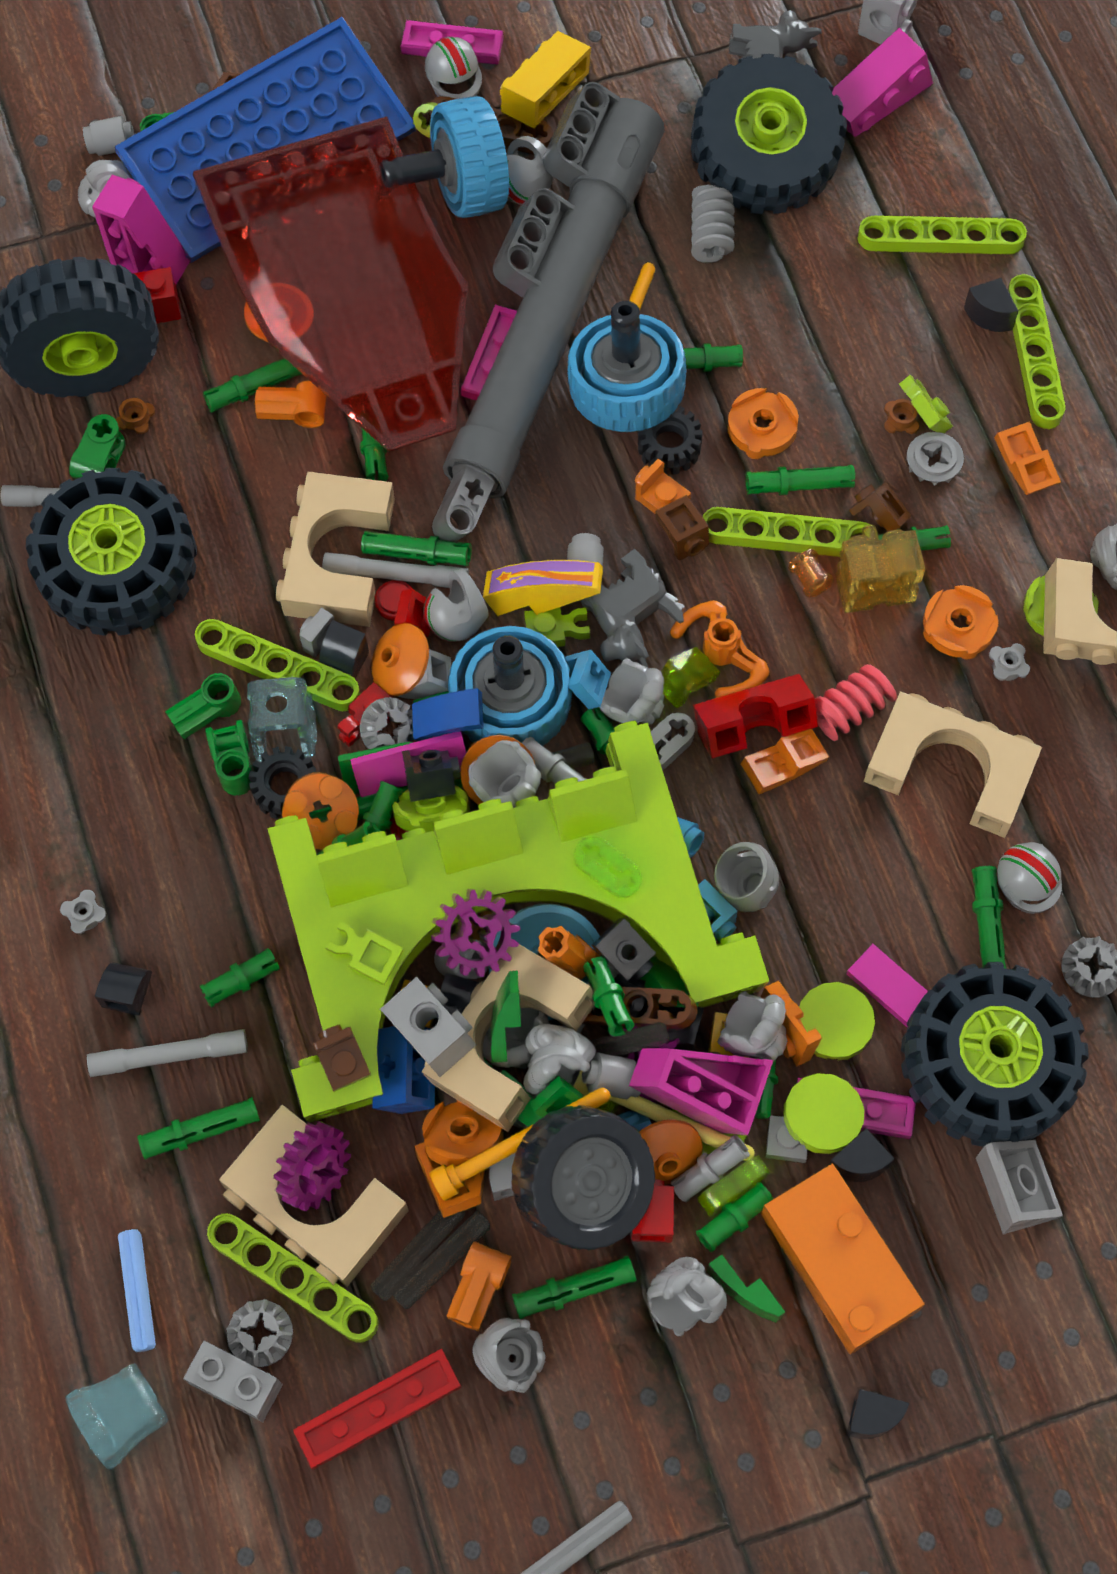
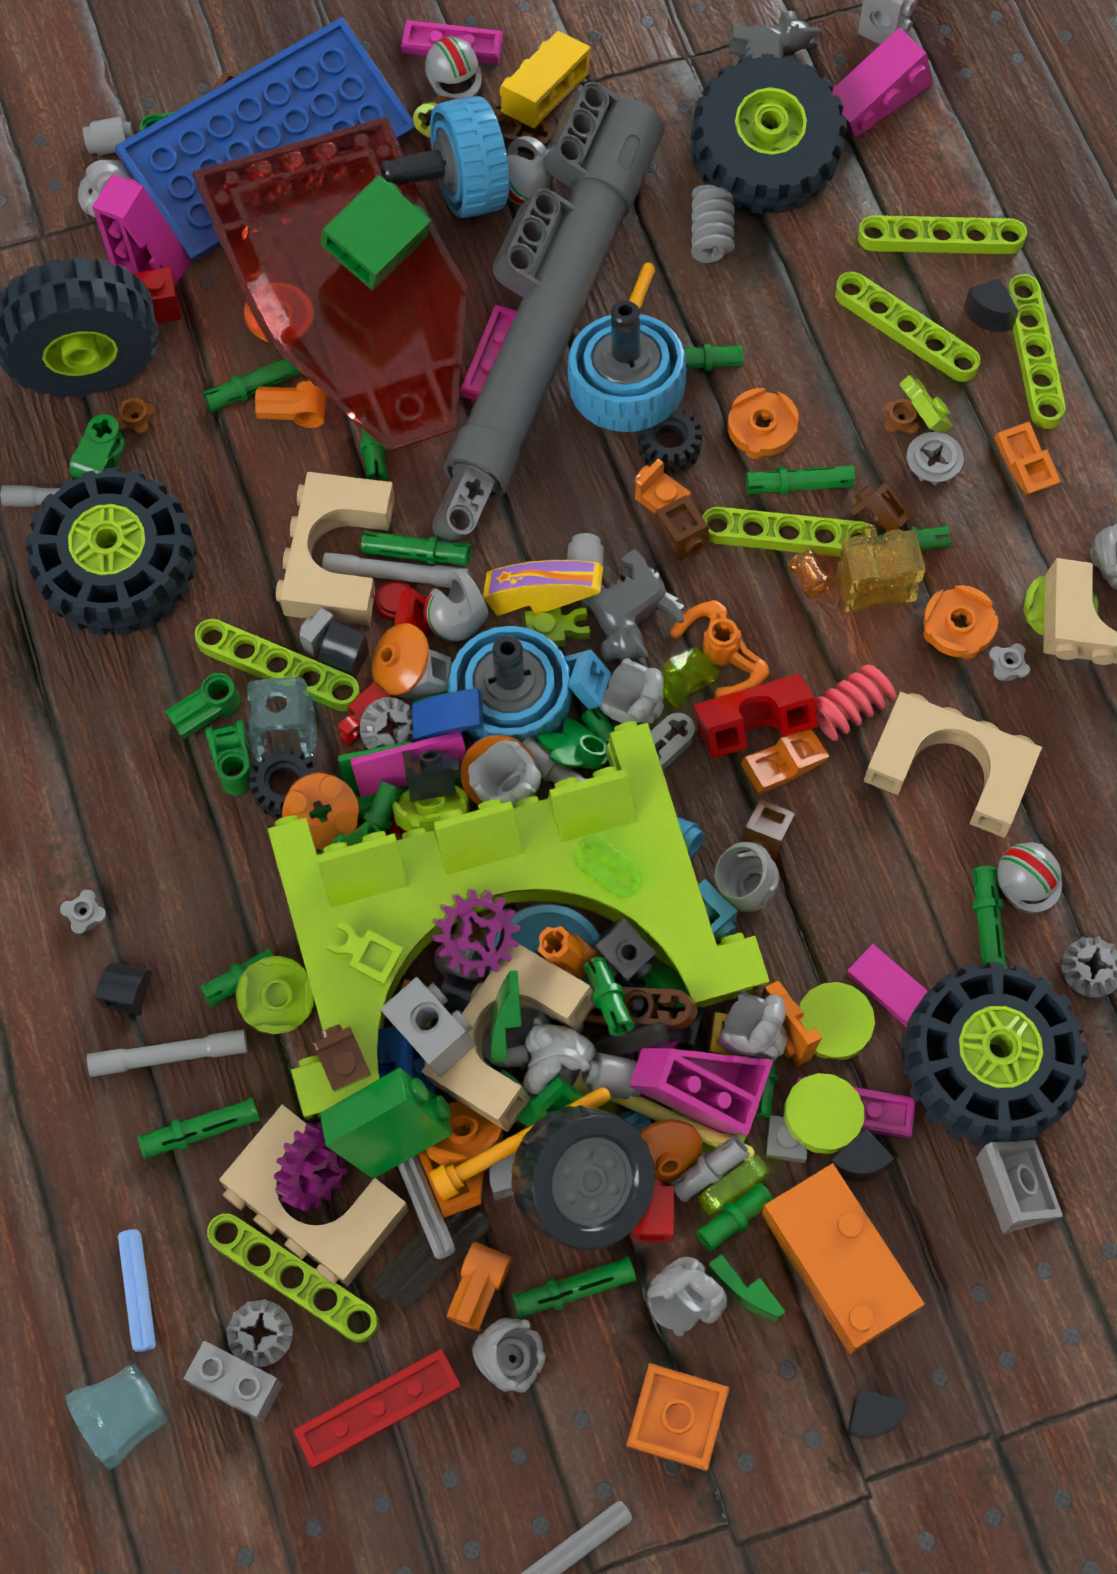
(274, 995): none -> lime tile
(376, 232): none -> green brick
(386, 1123): none -> green brick
(426, 1208): none -> light grey axle
(574, 746): none -> green plate
(677, 1417): none -> orange plate
(768, 827): none -> reddish brown bracket
(914, 340): none -> lime beam

